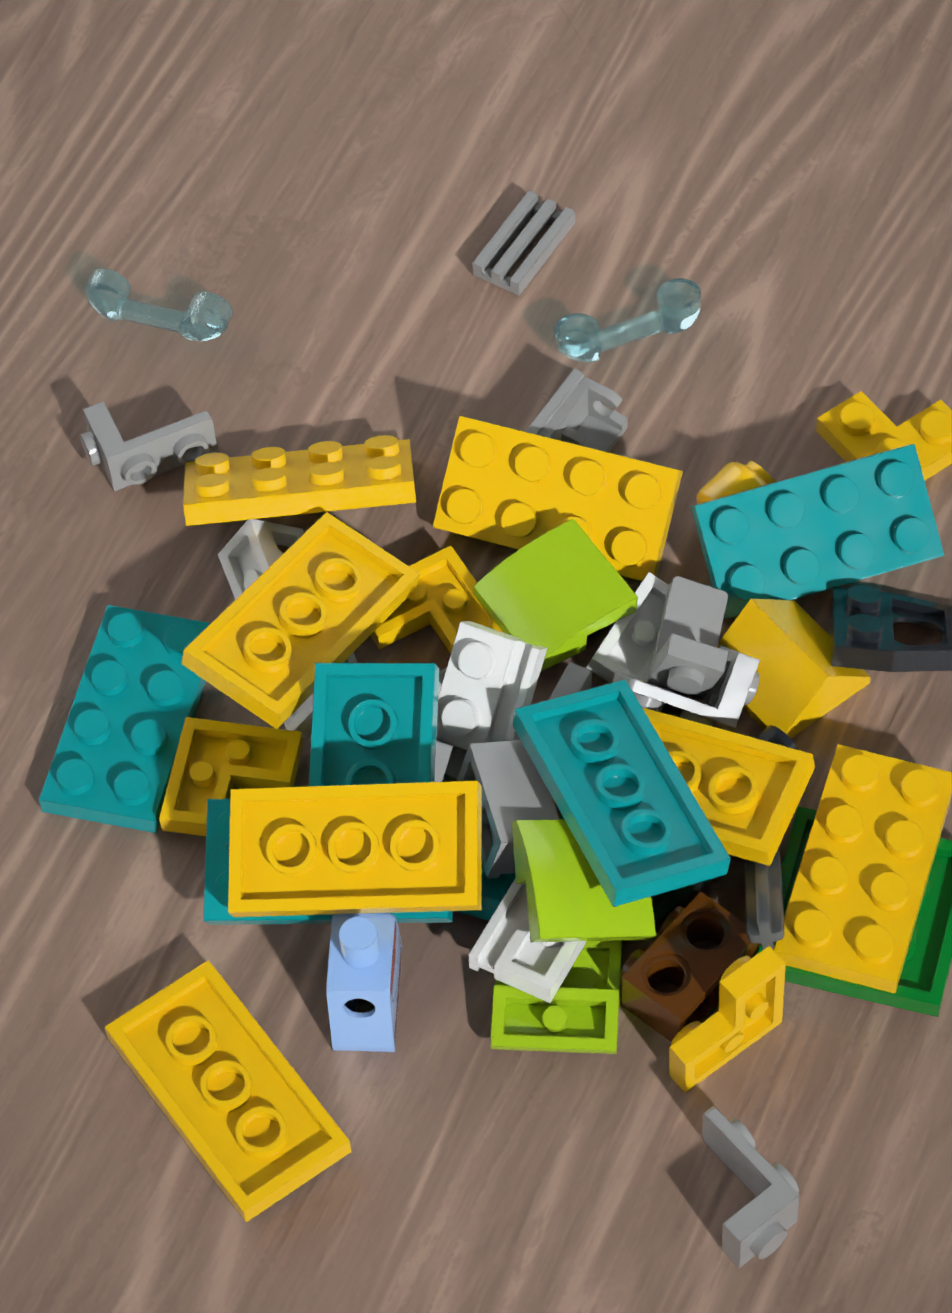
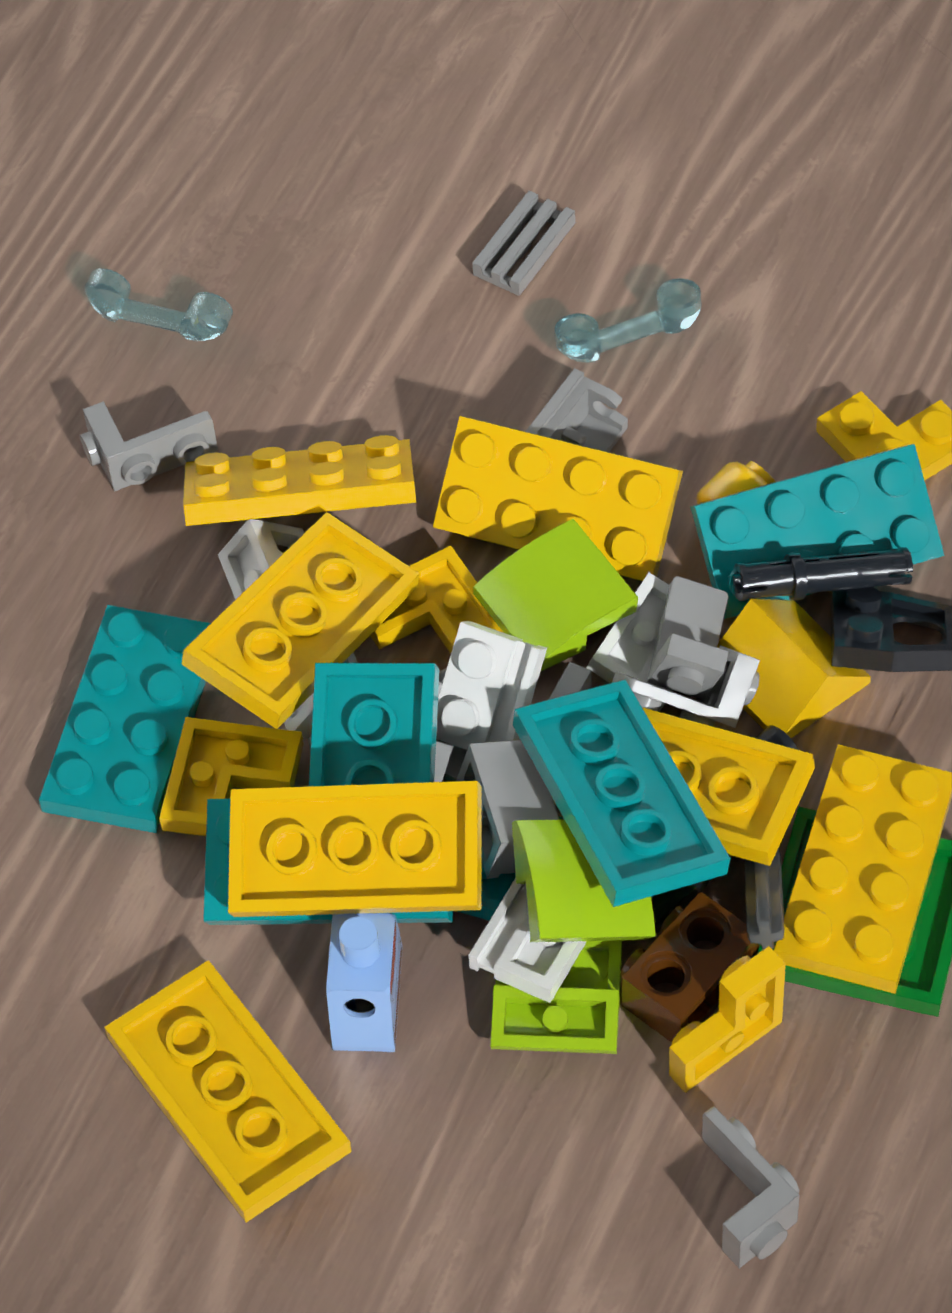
(801, 576): none -> black pin

